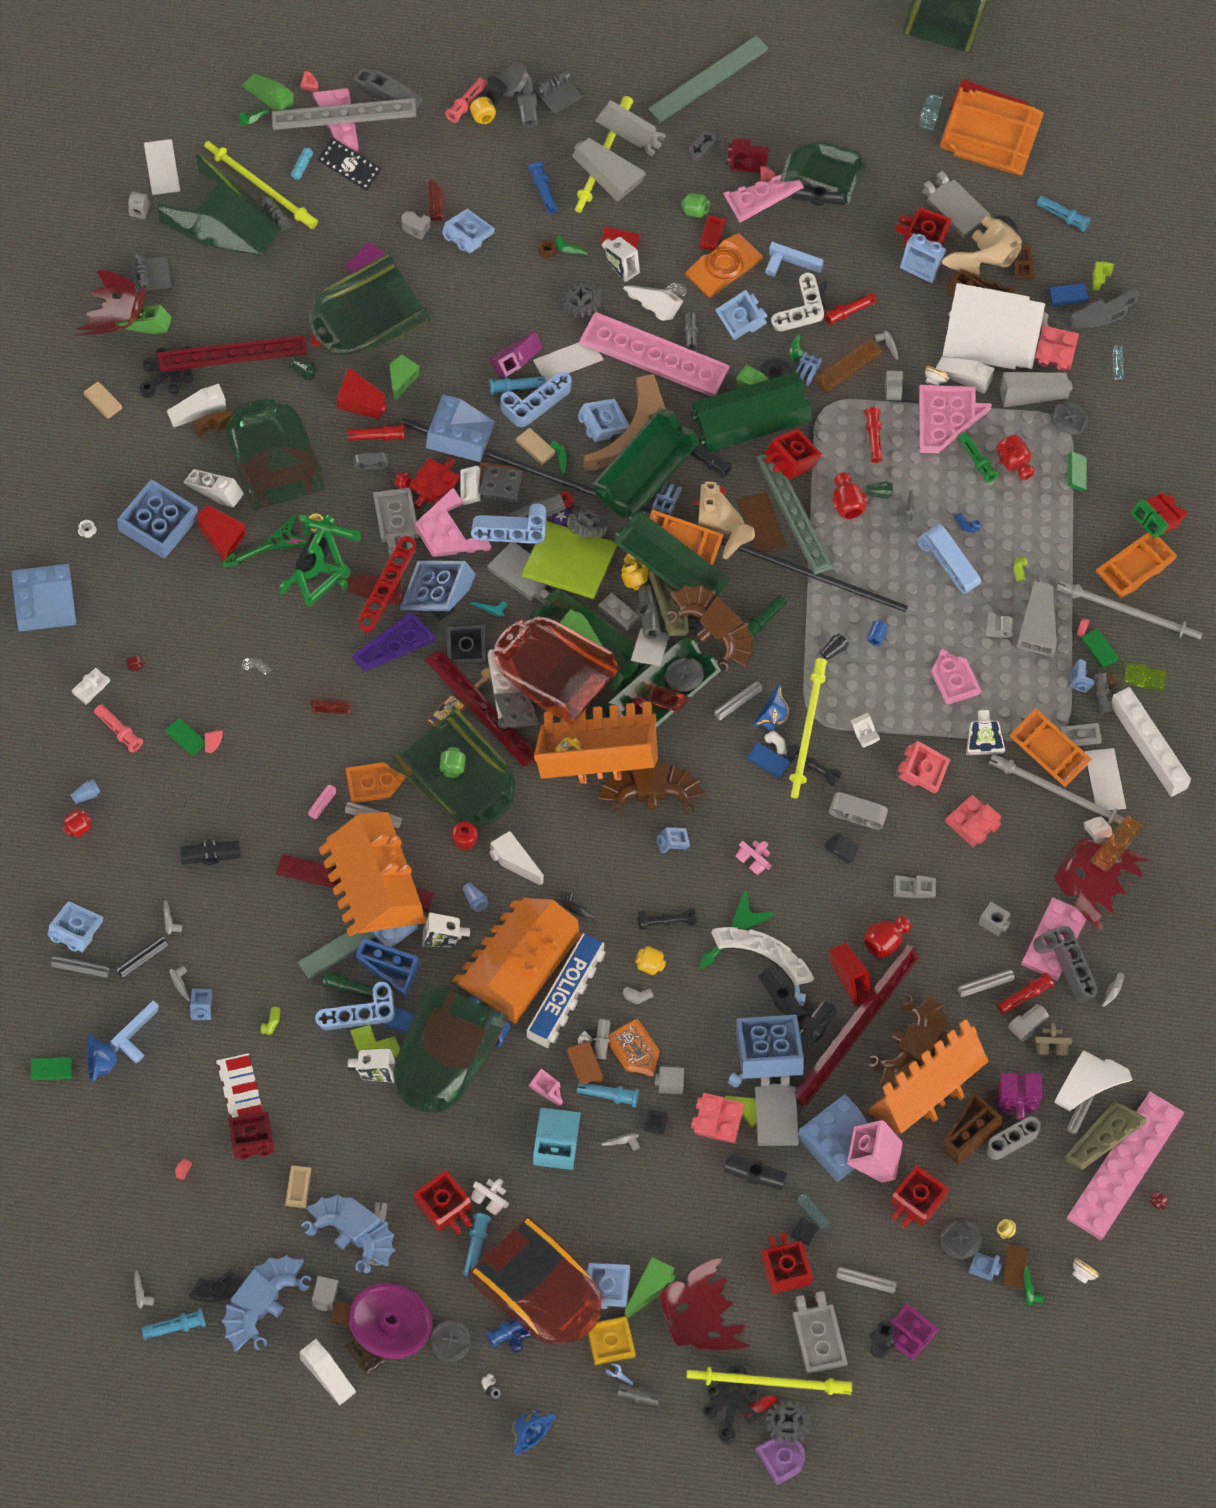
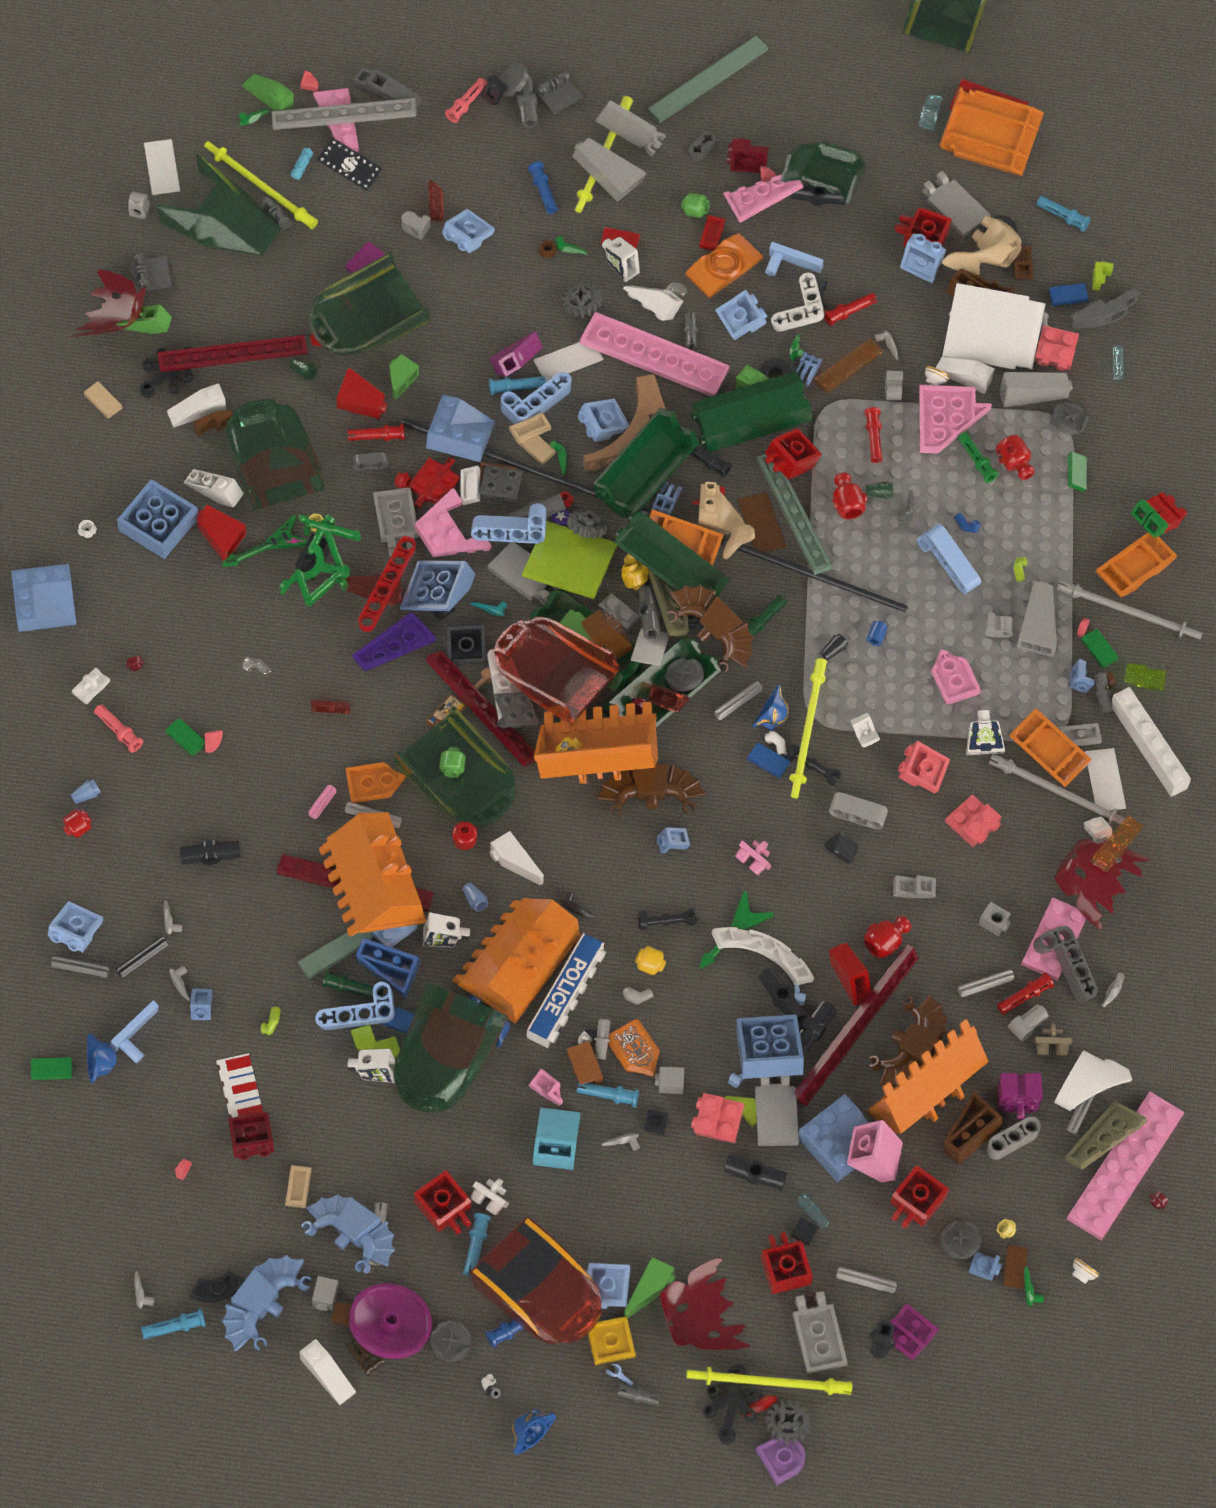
(482, 110): yellow head -> none
(515, 1342): clear blue arm -> none
(530, 428): none -> tan tile
(607, 631): none -> reddish brown wedge

